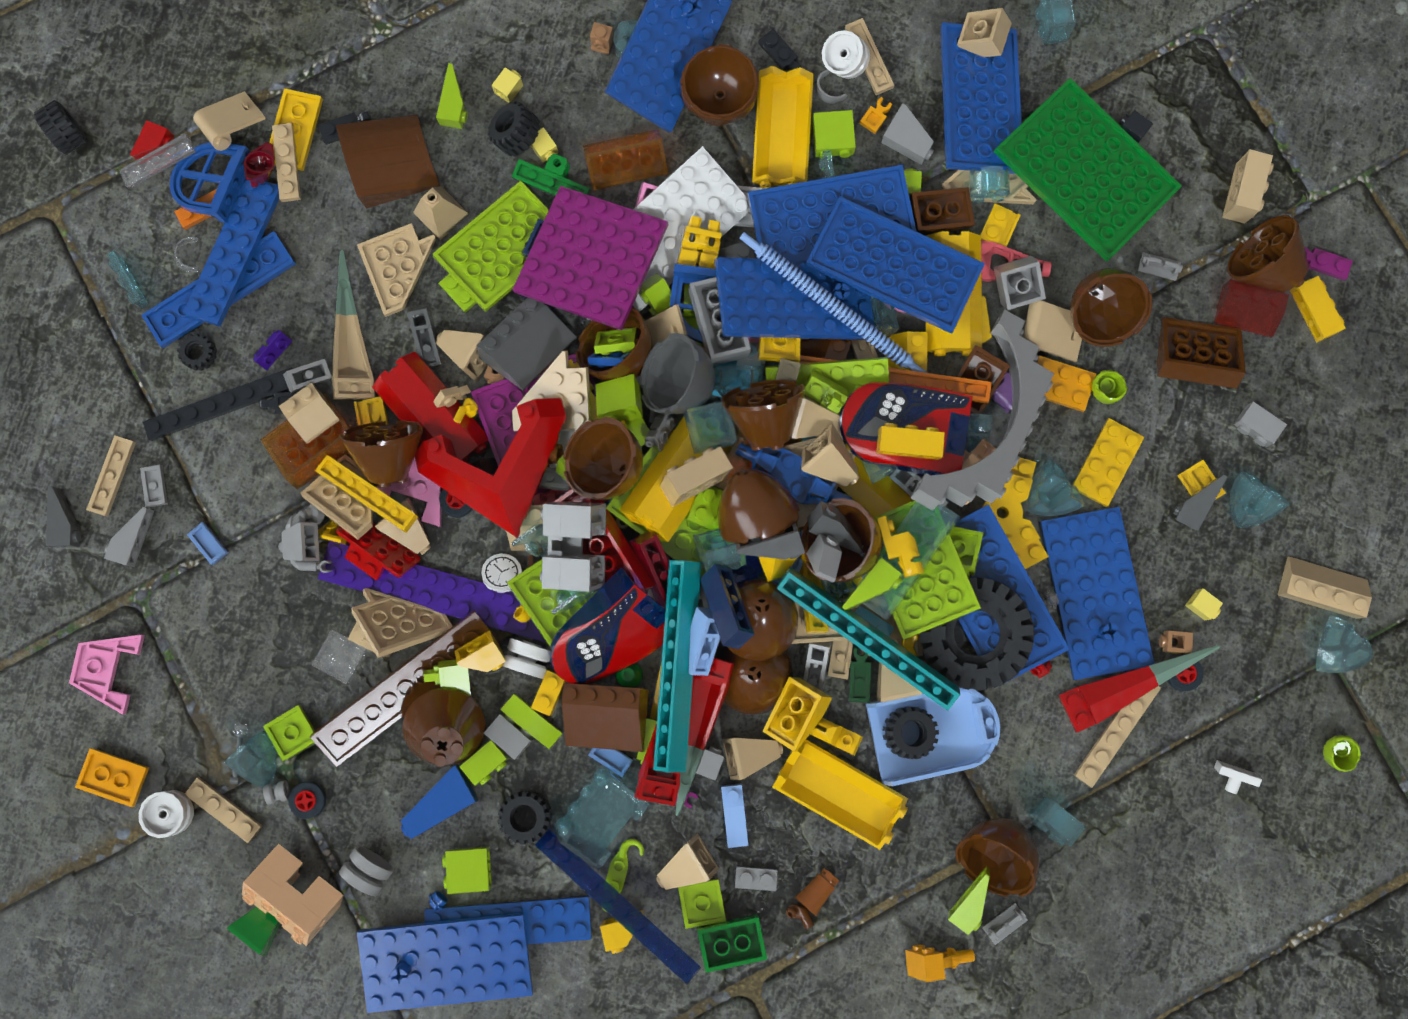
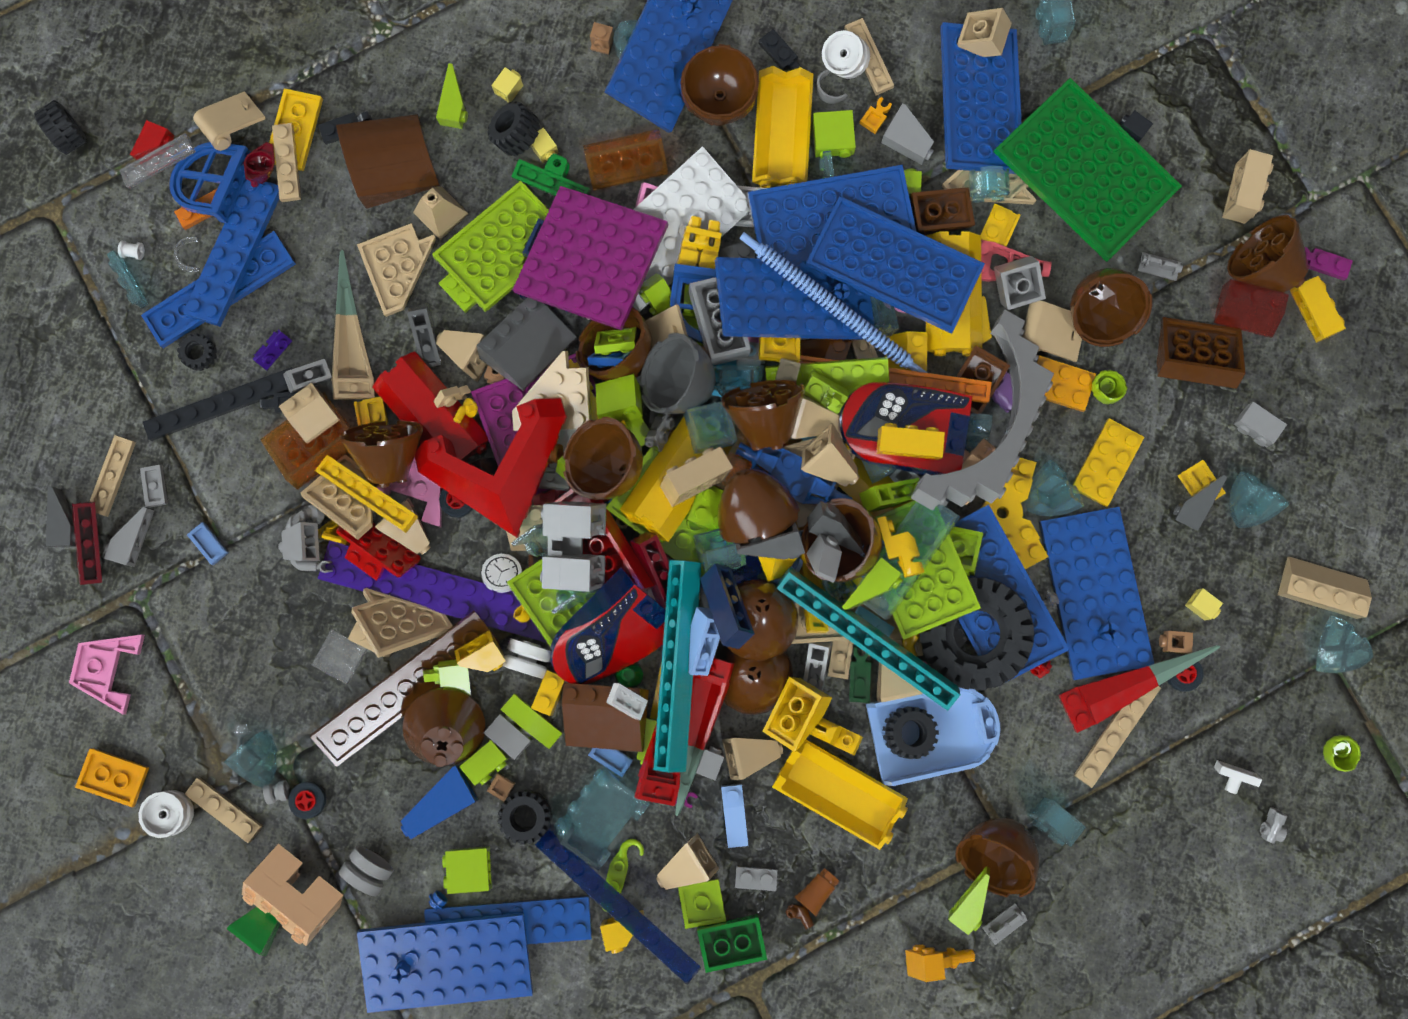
(86, 543): none -> dark red brick
(131, 250): none -> white bush
(290, 732): lime plate -> none
(501, 787): none -> medium nougat tile
(627, 701): none -> white tile
(888, 495): none -> lime slope
(1273, 828): none -> light grey plate

